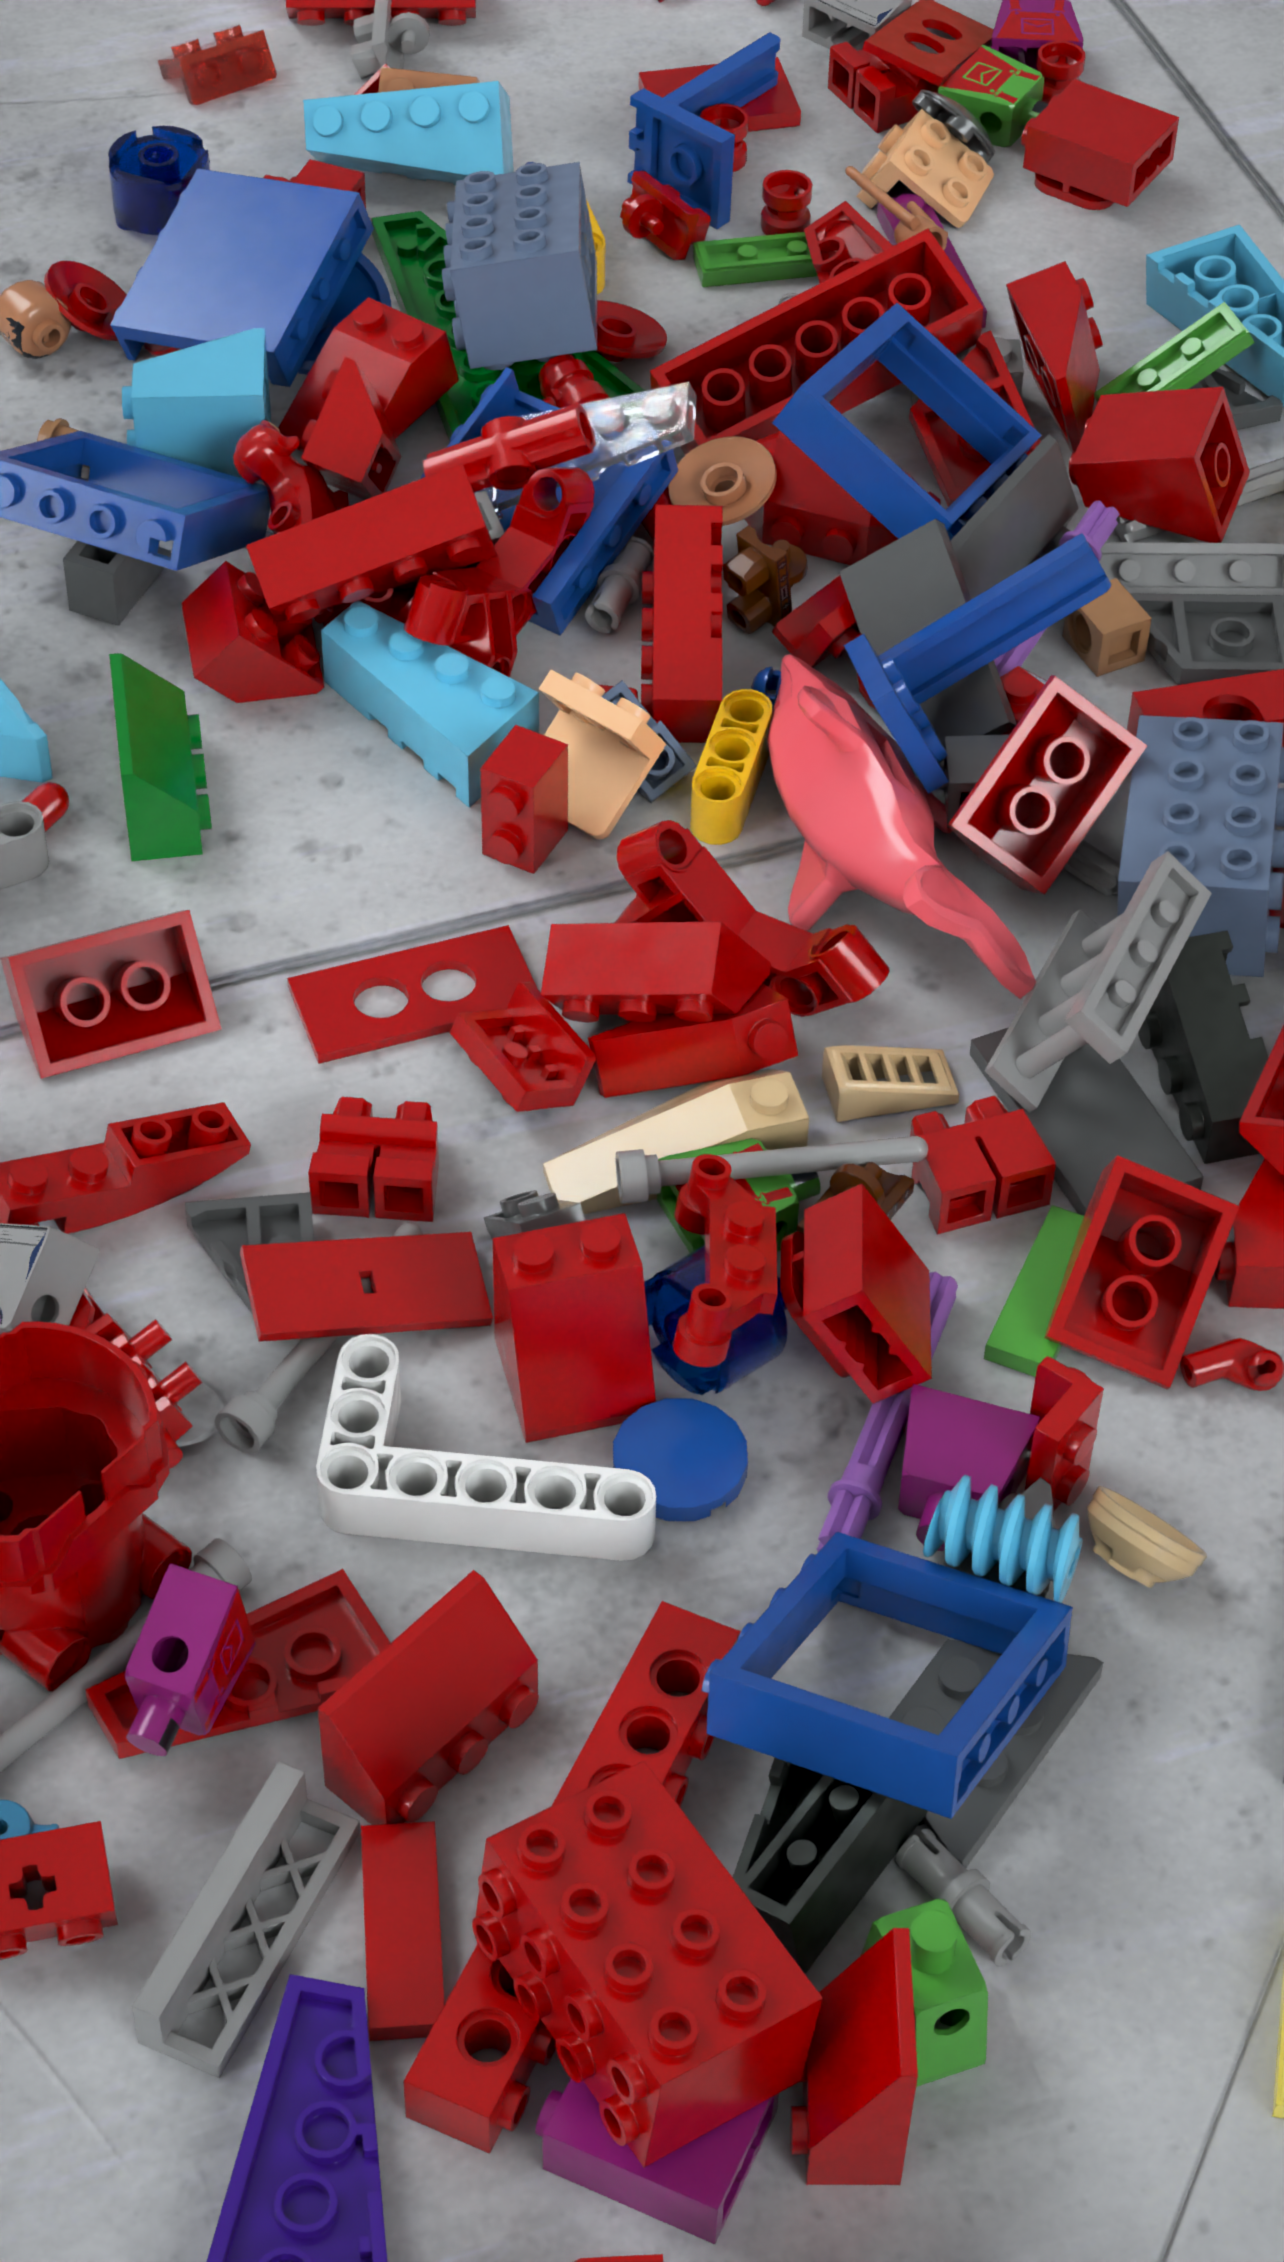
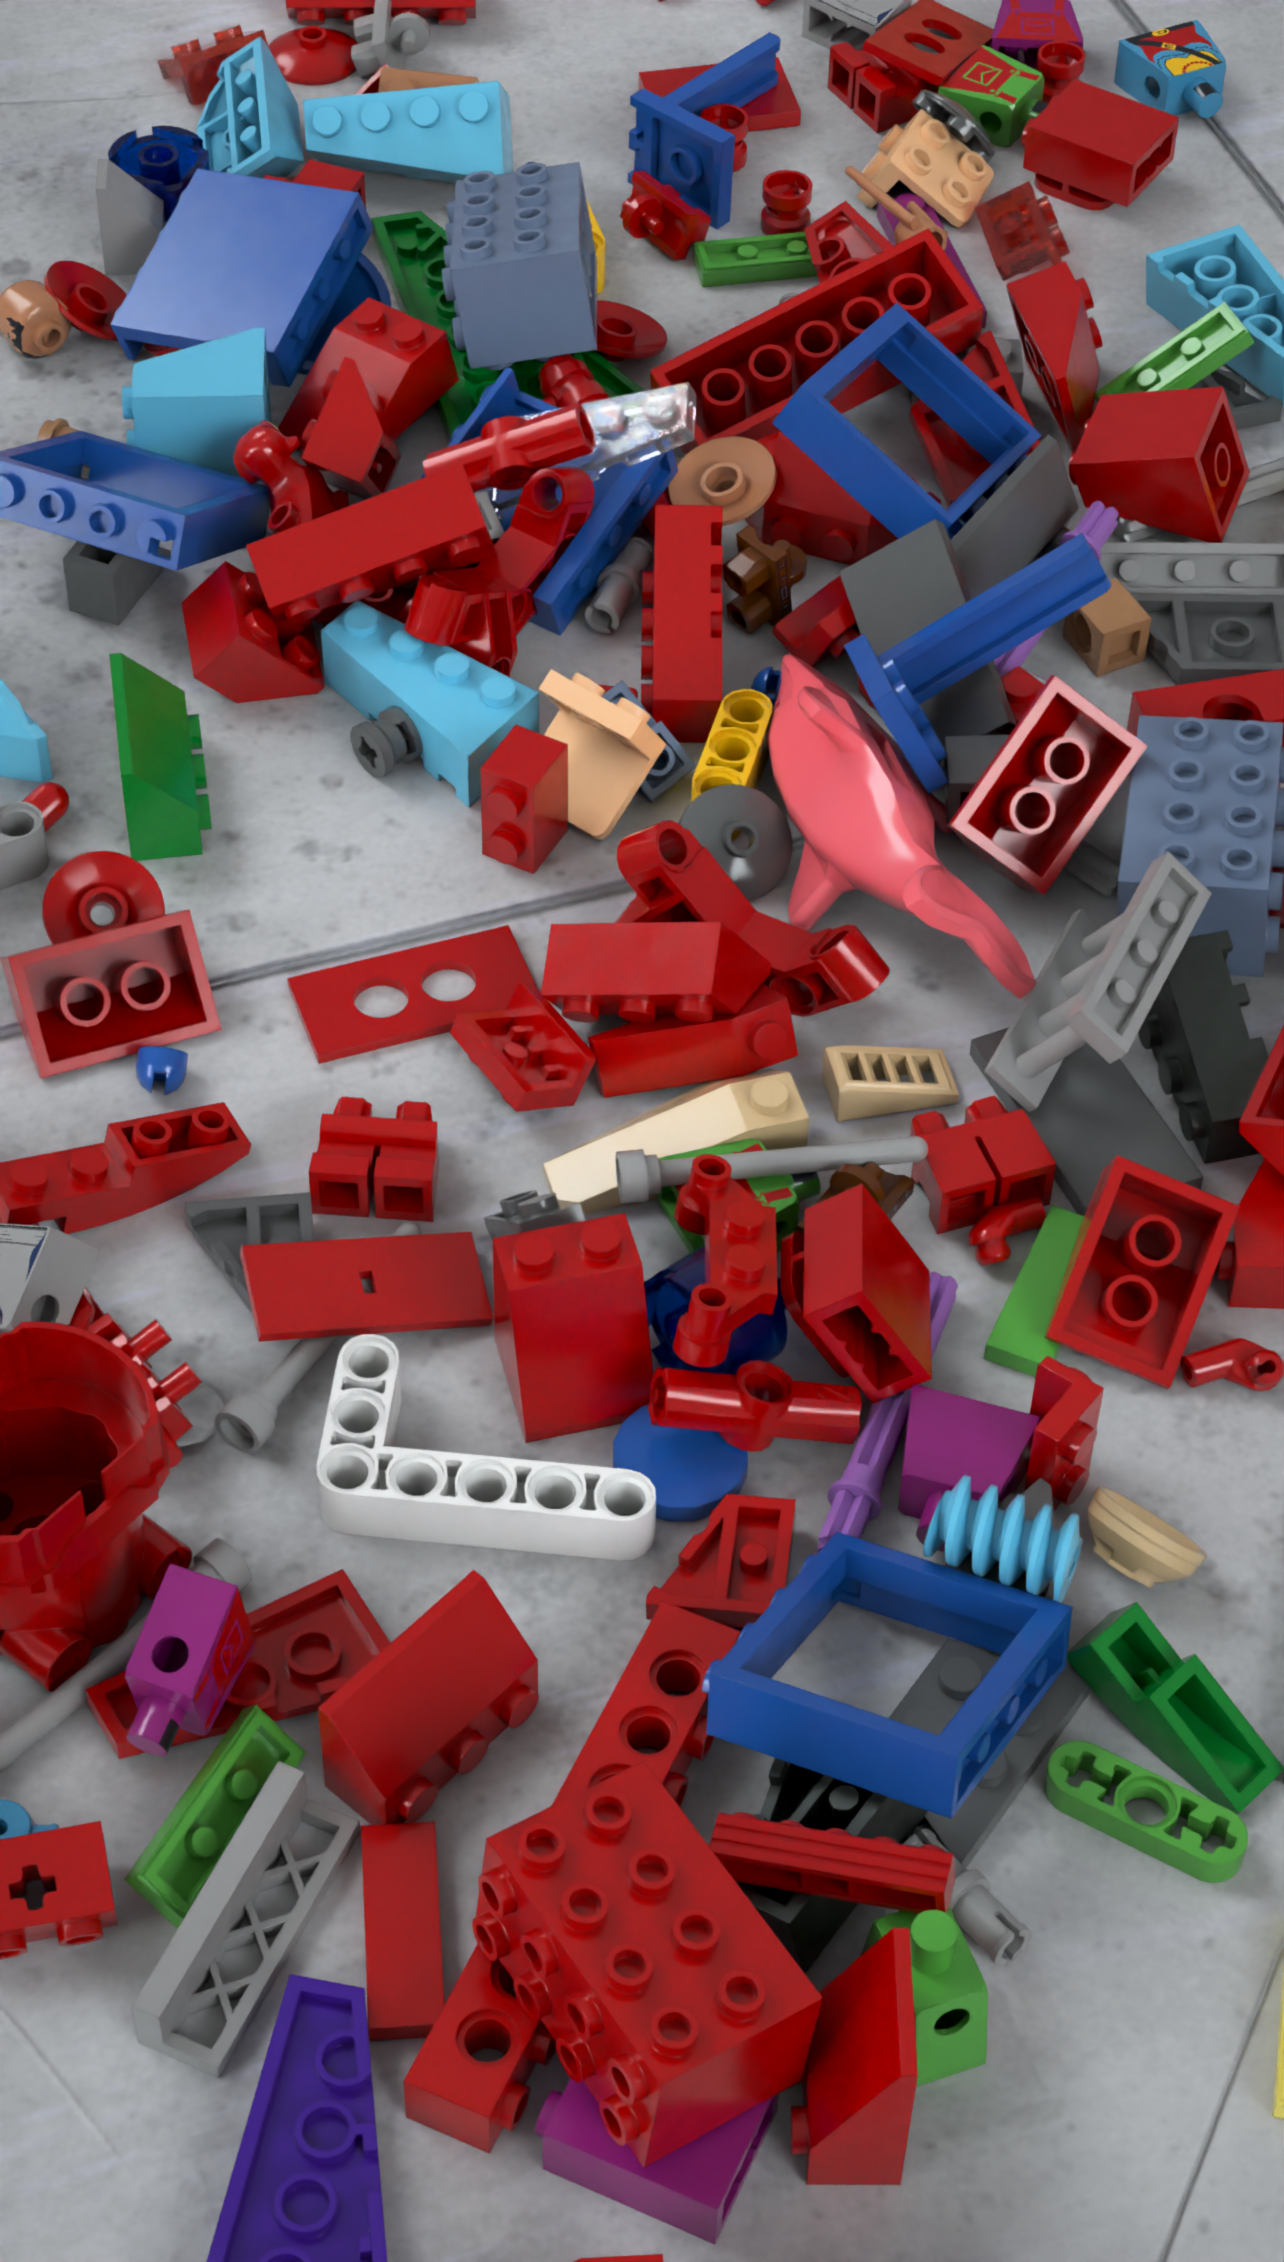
(94, 881): none -> red dish
(127, 219): none -> light grey slope
(161, 1064): none -> blue hinge
(209, 1813): none -> bright green tile
(251, 117): none -> medium azure wedge
(314, 55): none -> red dish
(386, 742): none -> dark grey wheel
(733, 1563): none -> red wing
(739, 807): none -> dark grey dish
(754, 1405): none -> red piece
(834, 1863): none -> red piece
(1003, 1221): none -> red arm
(1020, 231): none -> clear red bracket
(1155, 1840): none -> bright green beam
(1173, 70): none -> dark azure torso
(1174, 1708): none -> green slope

